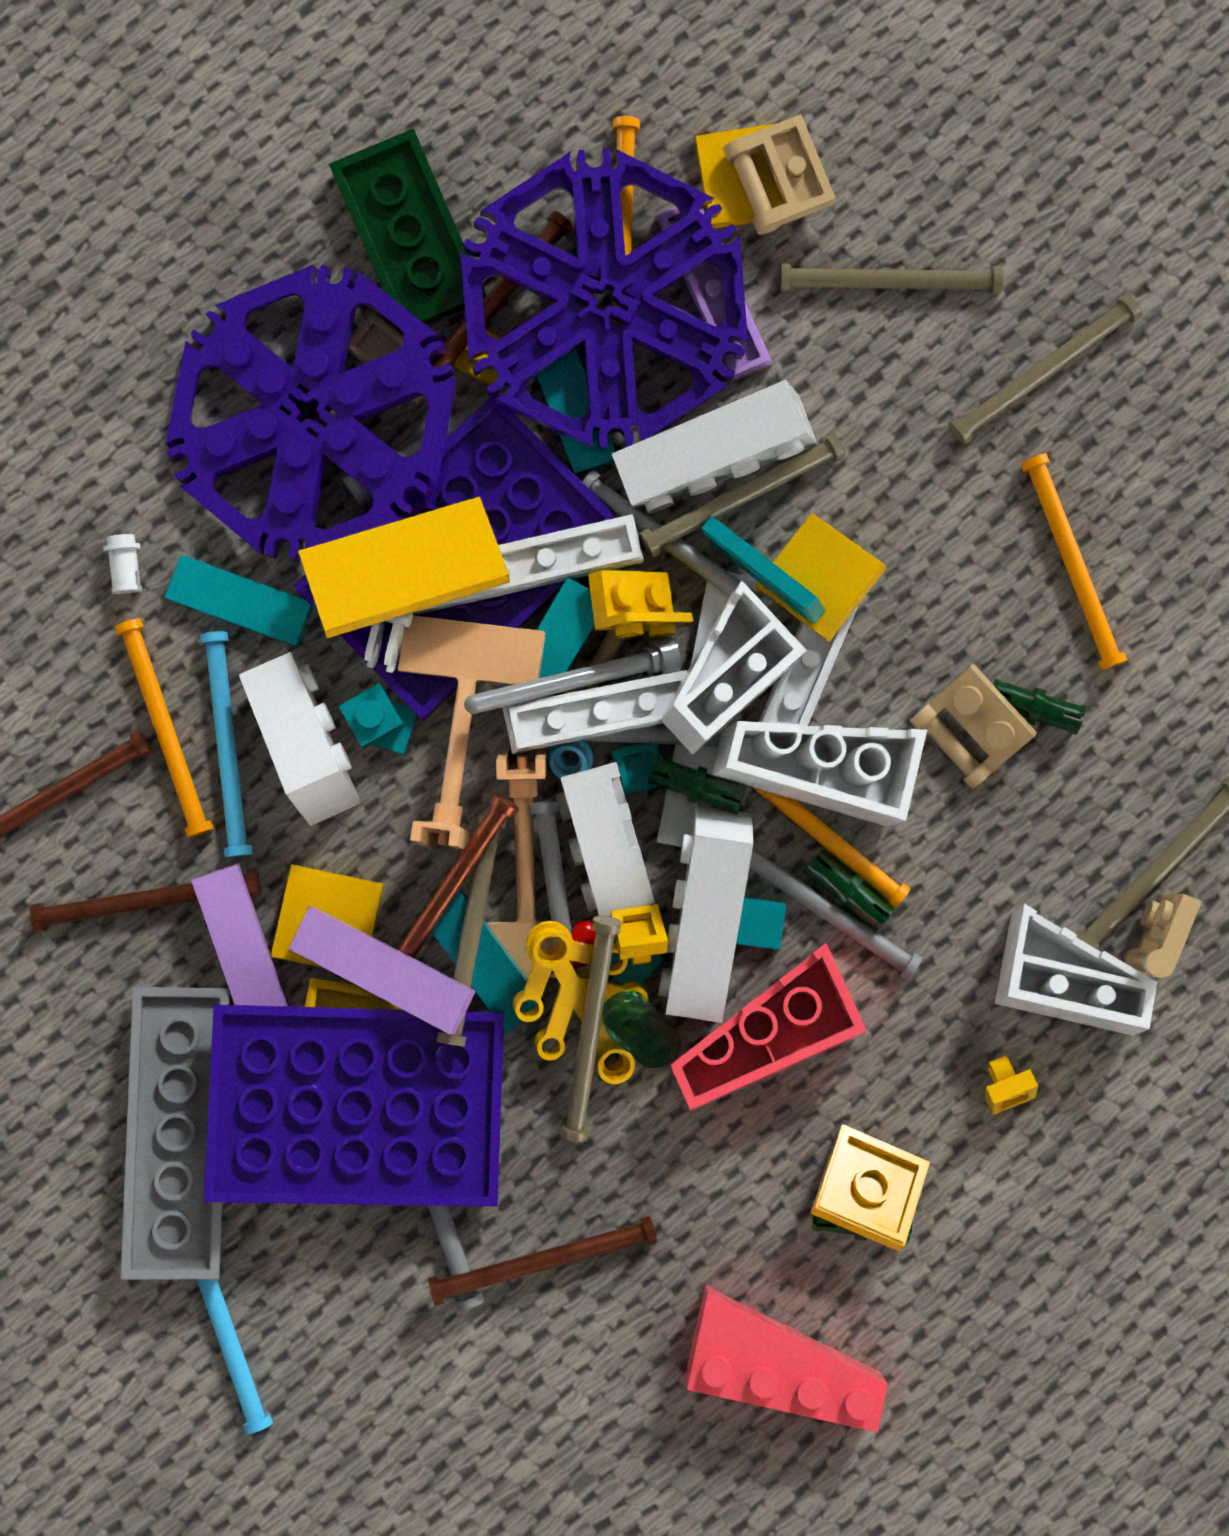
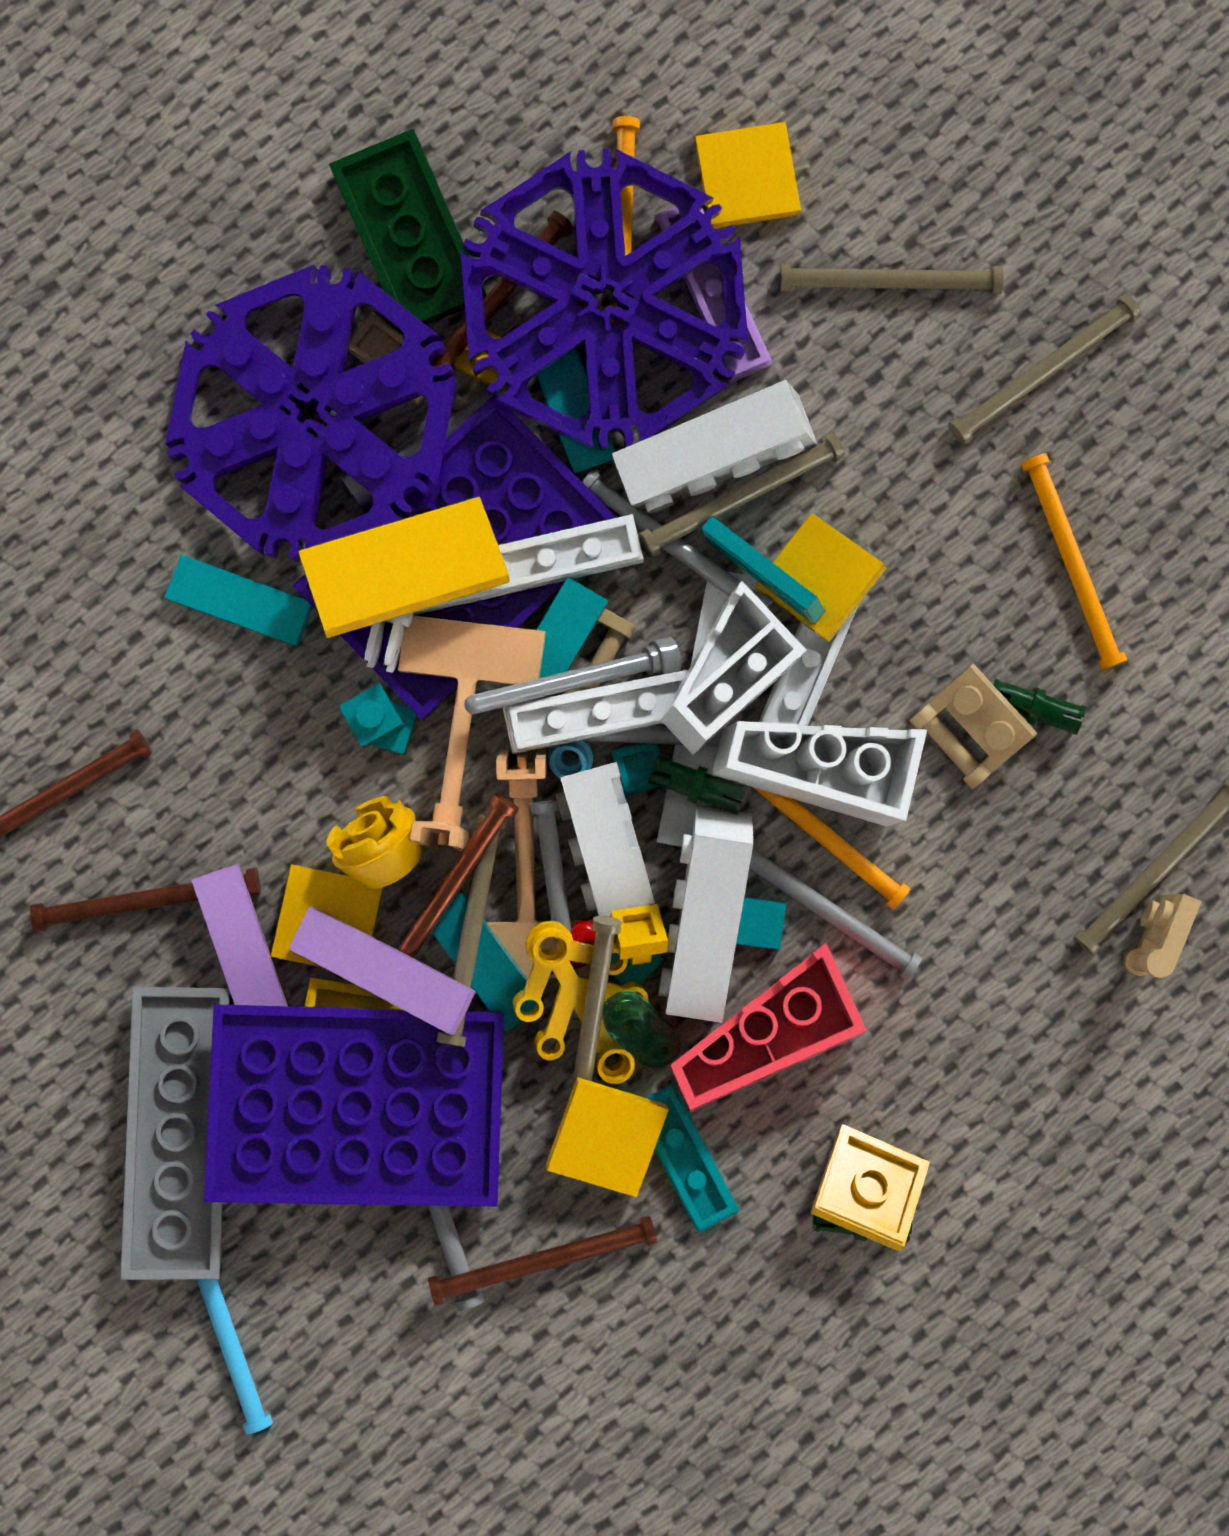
(123, 563): white pin -> none
(164, 728): light orange bar -> none
(226, 744): medium azure bar -> none
(300, 738): white wedge -> none
(376, 844): none -> yellow cone
(606, 1137): none -> yellow tile
(634, 603): yellow bracket -> none
(691, 1165): none -> teal tile
(776, 1367): coral wedge -> none
(794, 170): tan plate -> none
(848, 890): dark green pin -> none
(1008, 1088): yellow tile -> none
(1067, 979): white wedge -> none

